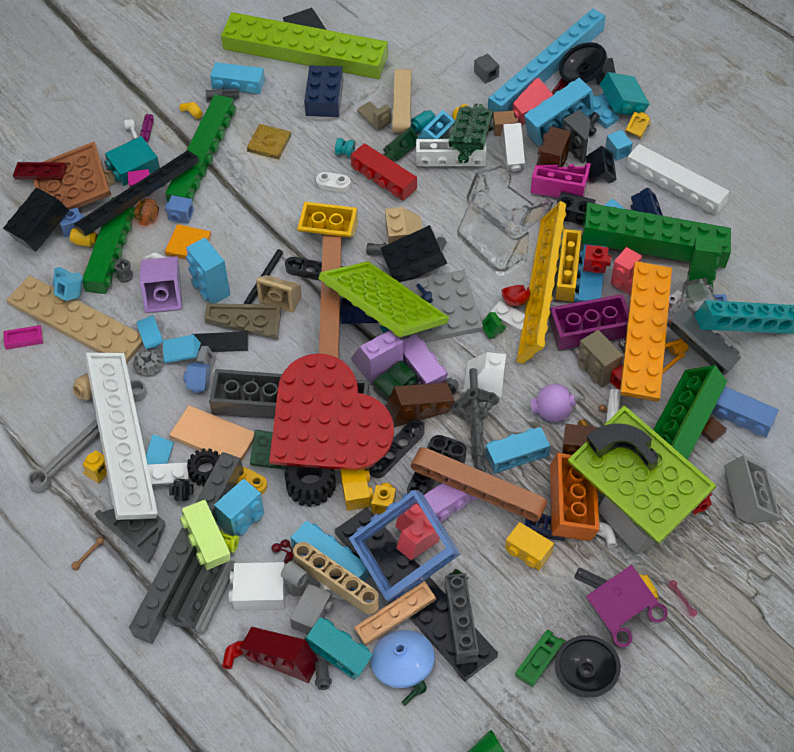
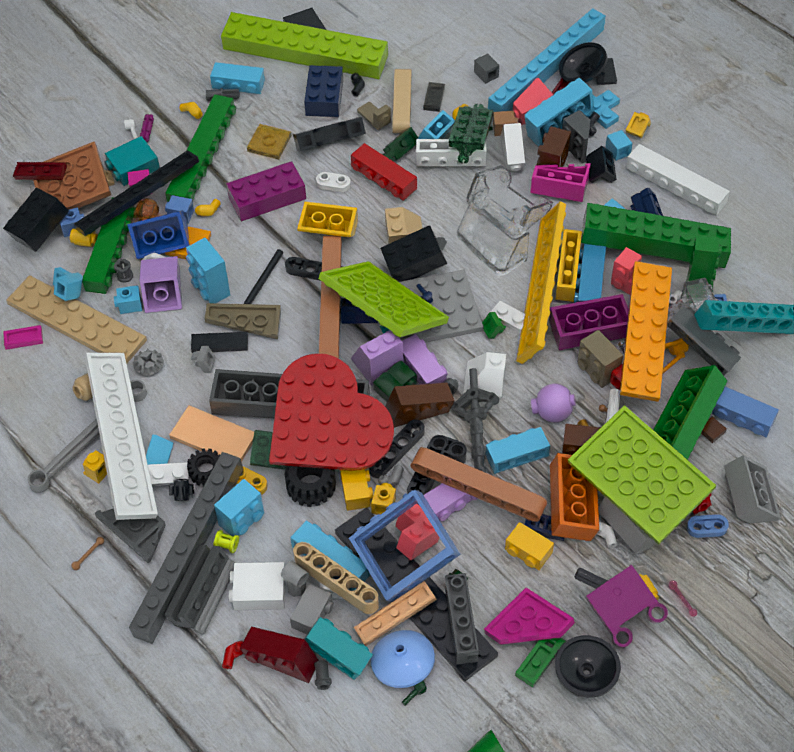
(128, 299): none -> medium azure brick
(149, 332): medium azure slope -> none
(159, 234): none -> blue slope
(180, 348): medium azure slope -> none
(197, 377): medium blue brick -> none
(205, 535): yellowish green brick -> none
(208, 210): none -> yellow arm
(266, 191): none -> magenta brick
(276, 547): dark red piece -> none
(278, 292): tan slope -> none
(329, 133): none -> black arch
(344, 147): teal wheel -> none
(358, 84): none -> black arm
(373, 248): dark grey pin -> none
(394, 478): none -> light grey arm
(420, 121): teal brick -> none
(434, 96): none -> clear smoke tile
(516, 295): red hair -> none
(528, 619): none -> dark pink plate
(575, 206): black brick -> none
(596, 259): red brick -> none
(623, 436): black arch -> none
(624, 94): teal brick -> none
(706, 525): none -> medium blue plate

